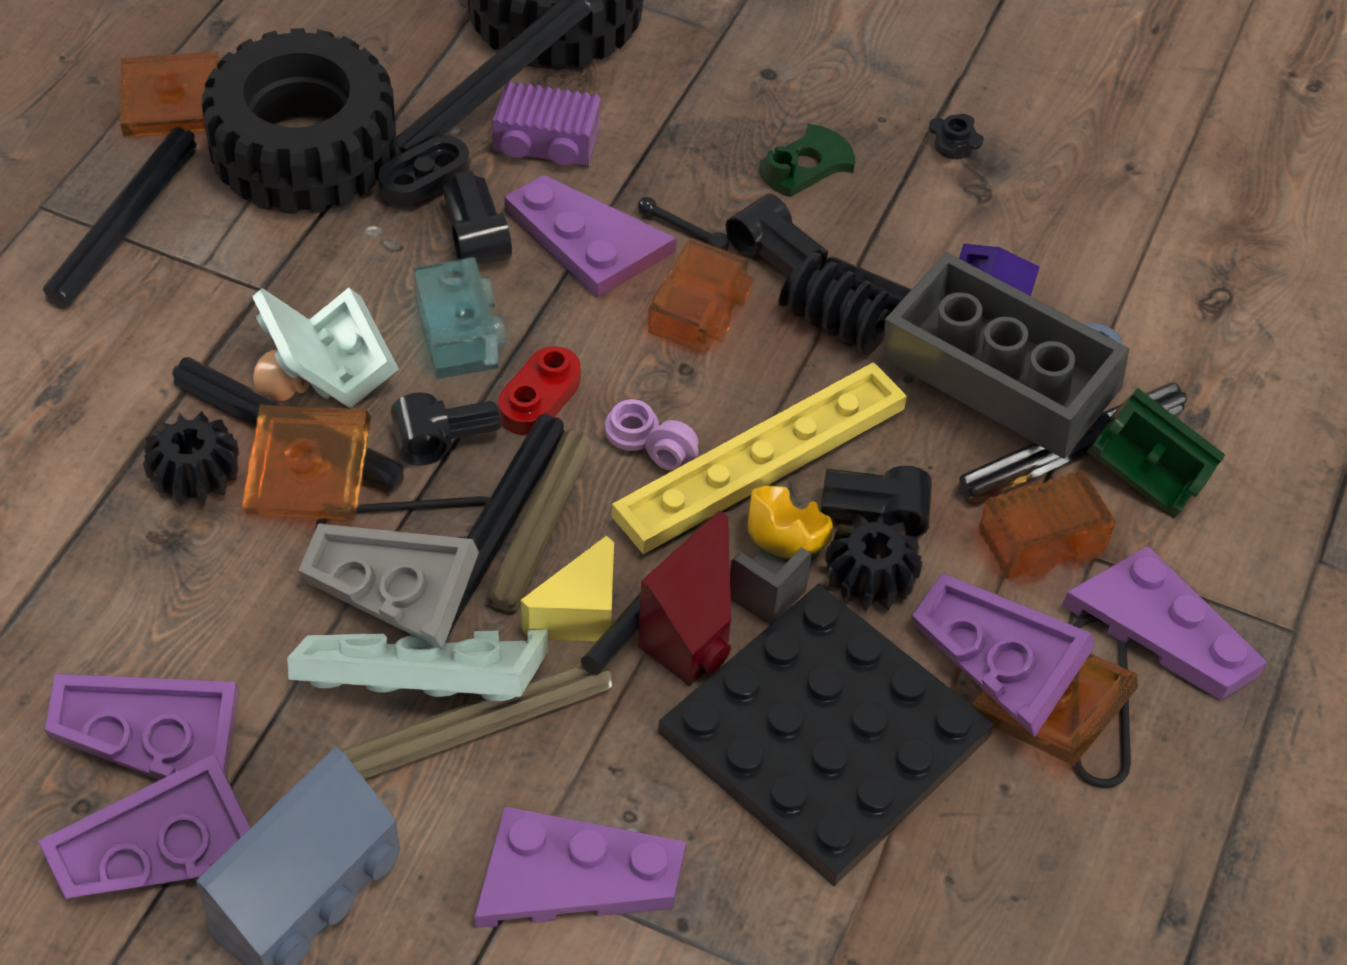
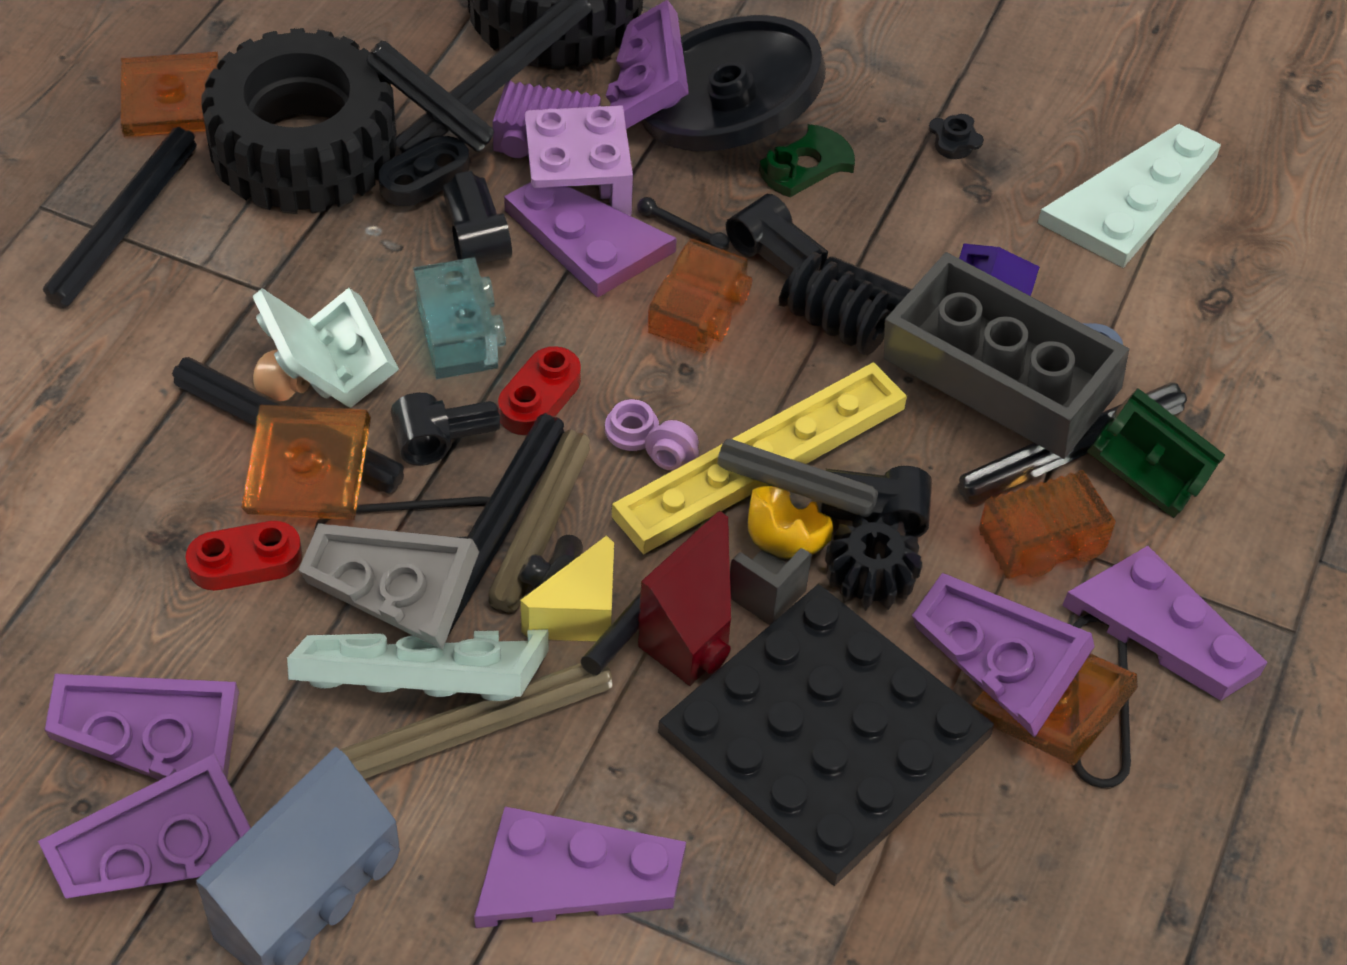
(191, 458): black gear -> none
(244, 555): none -> red plate
(429, 96): none -> black axle
(538, 570): none -> black arm
(580, 150): none -> lavender bracket
(650, 65): none -> medium lavender wing
(742, 83): none -> black dish
(797, 477): none -> dark grey axle
(1132, 197): none -> light aqua wing

